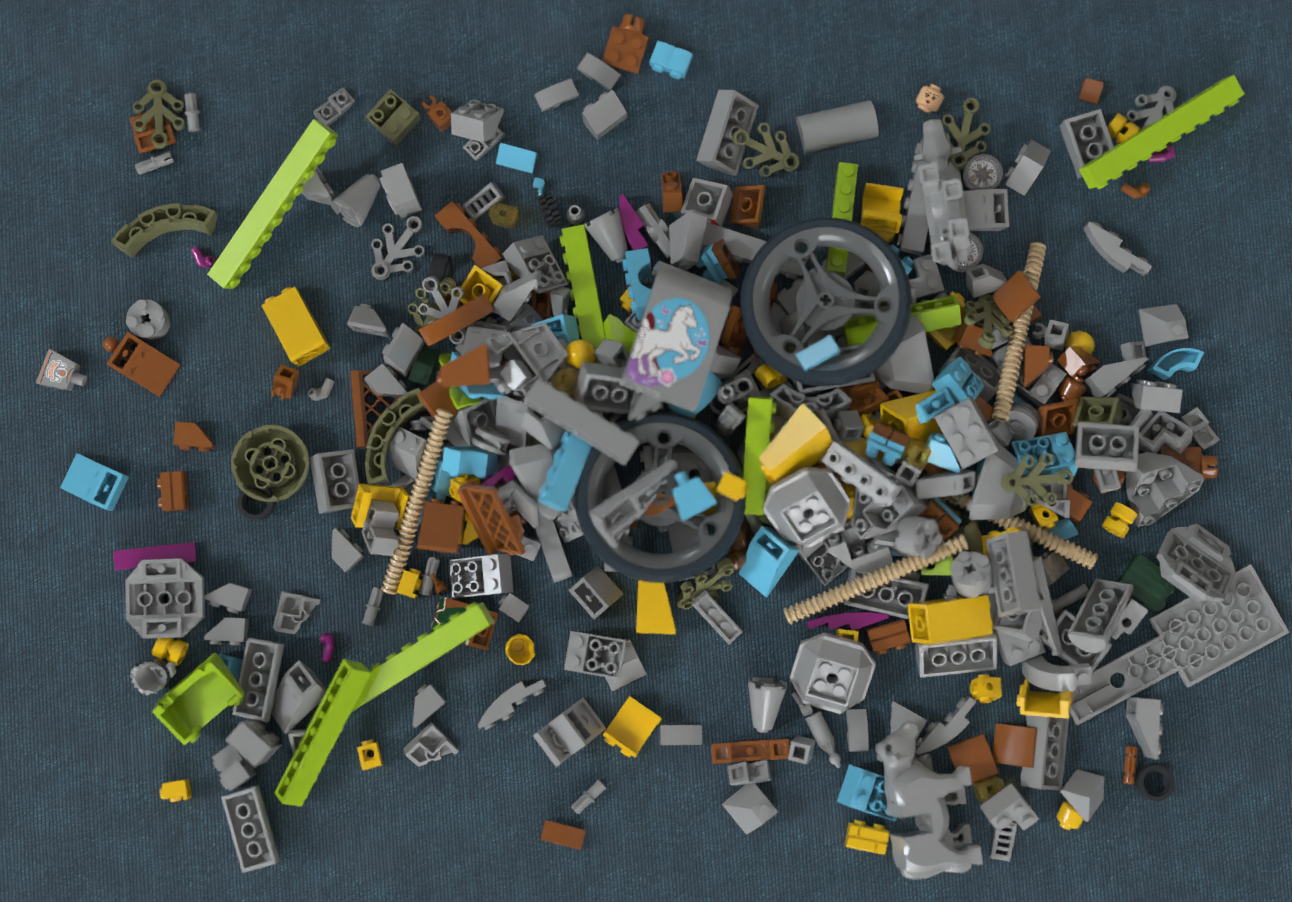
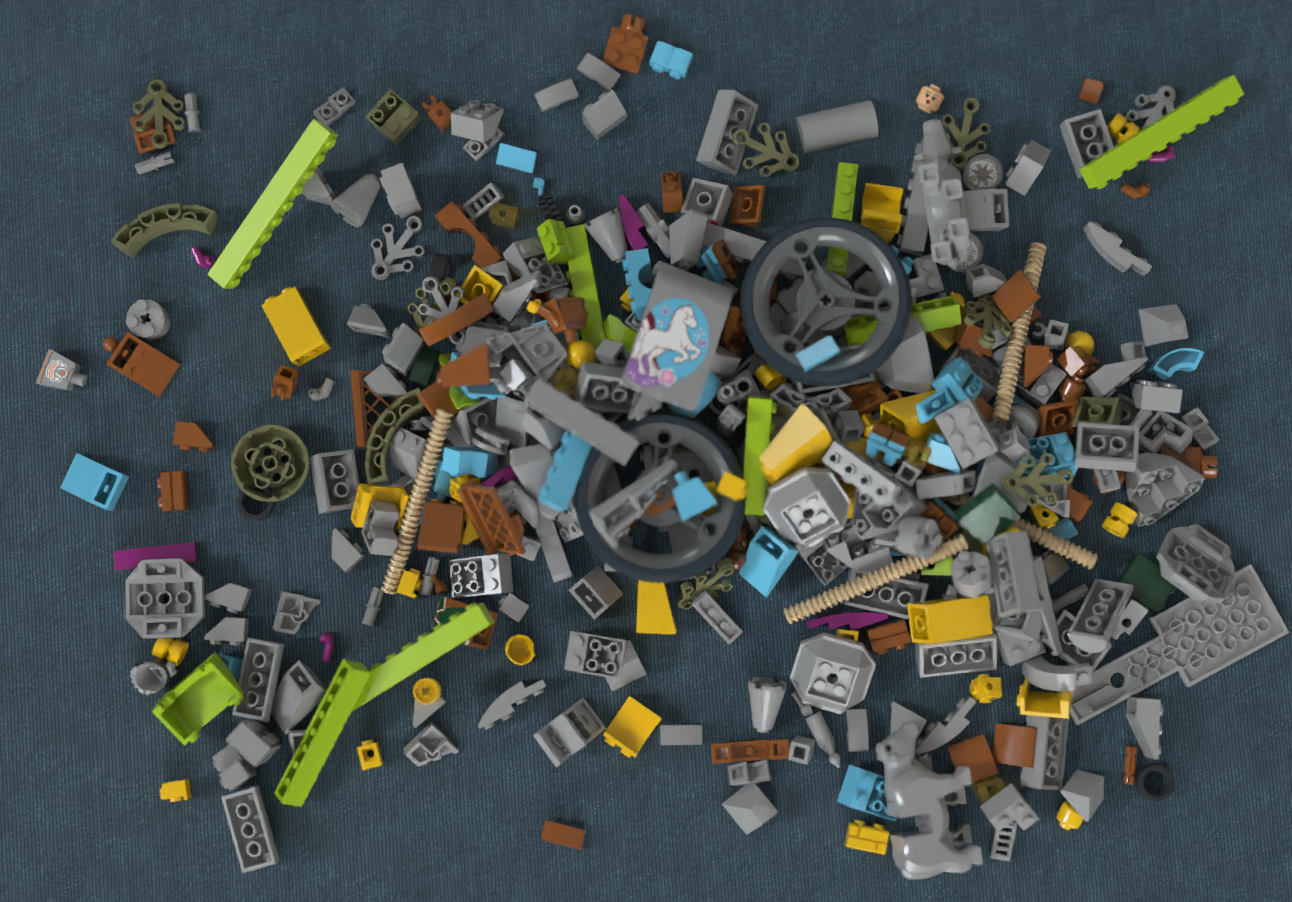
(427, 690): none -> yellow wheel
(555, 241): none -> lime brick
(563, 315): none -> dark orange torso
(588, 796): light grey axle -> none
(987, 514): none -> clear green brick
(1014, 443): none -> light grey brick

